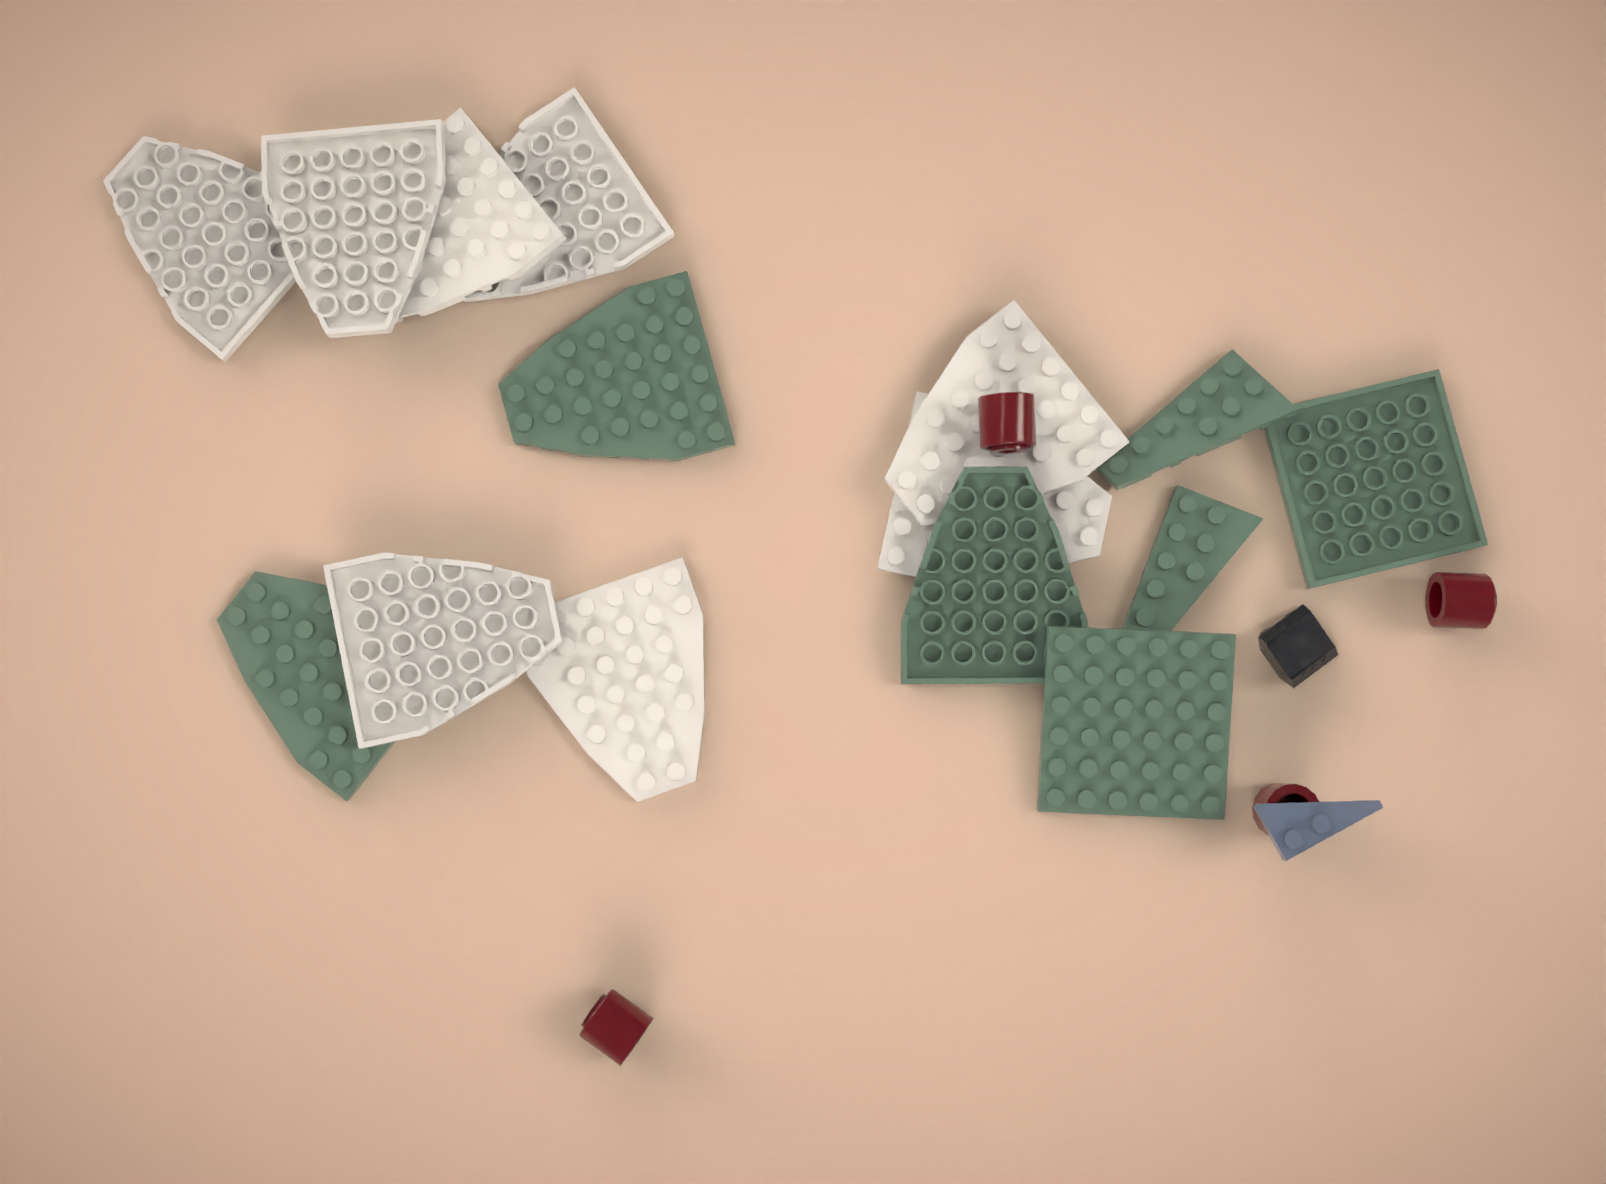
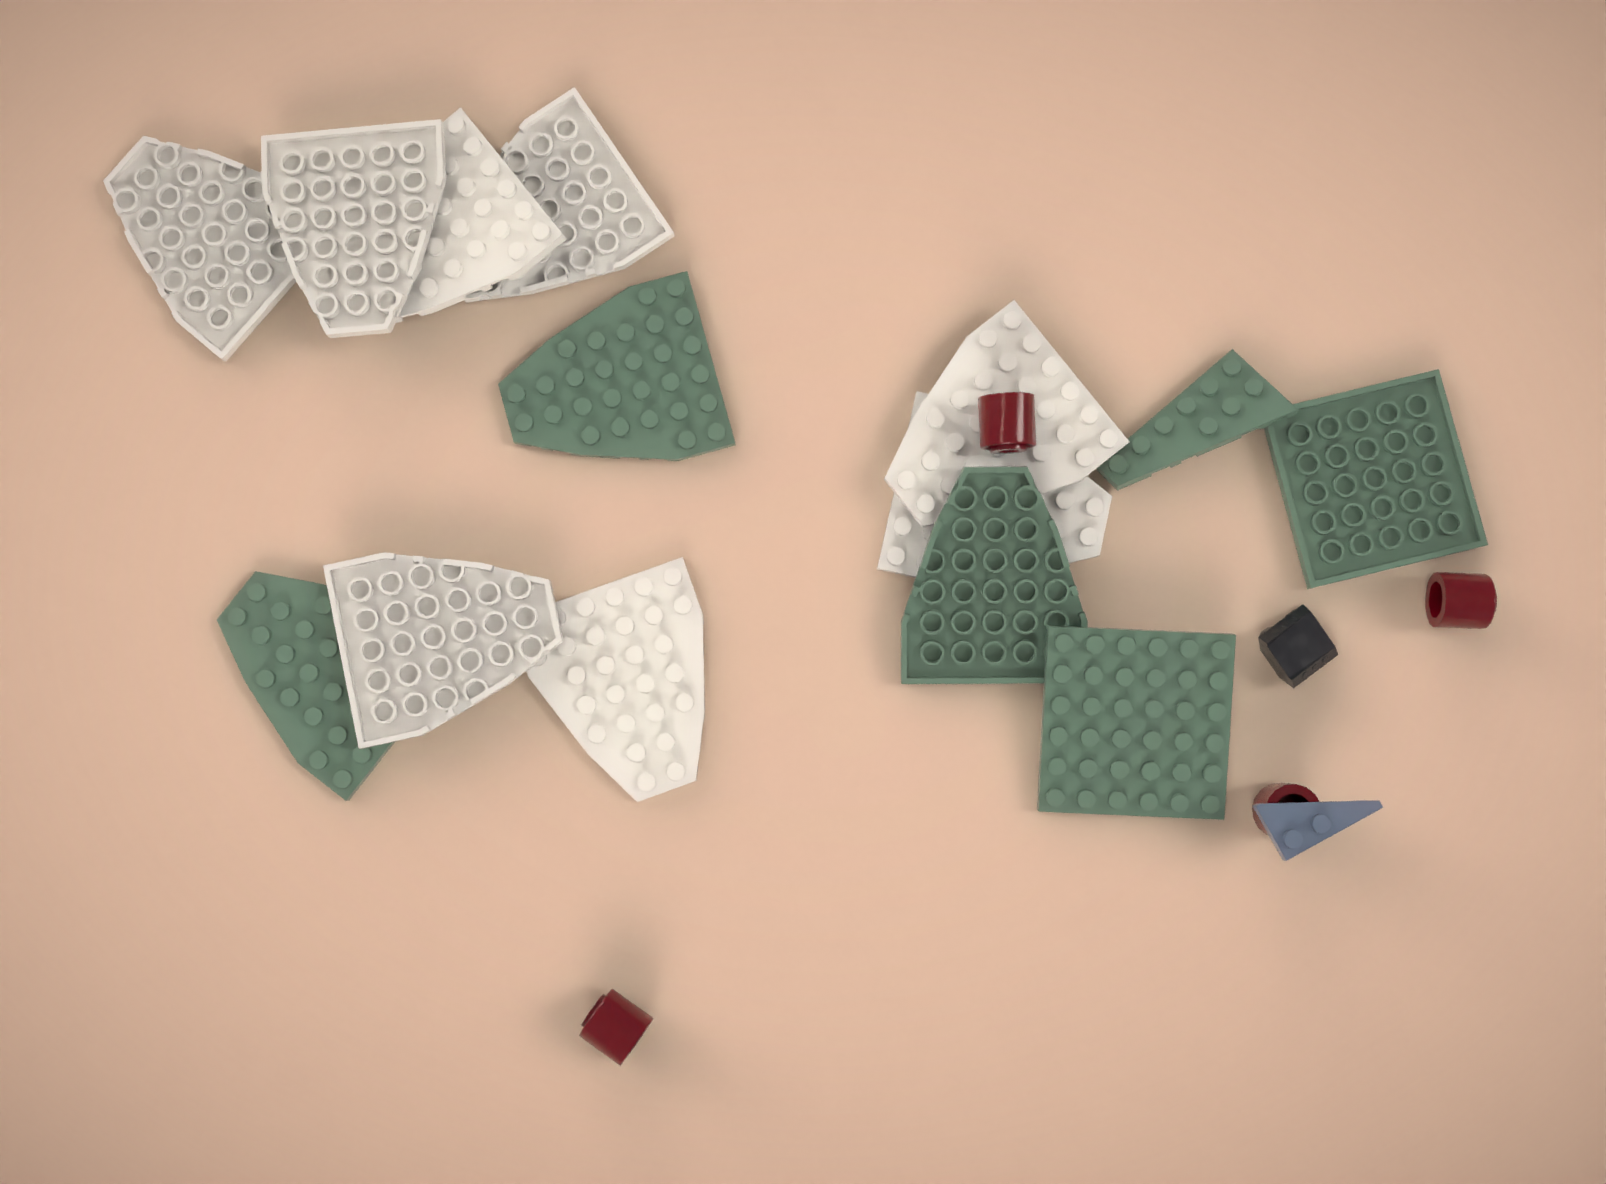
(1185, 558): sand green wing -> none

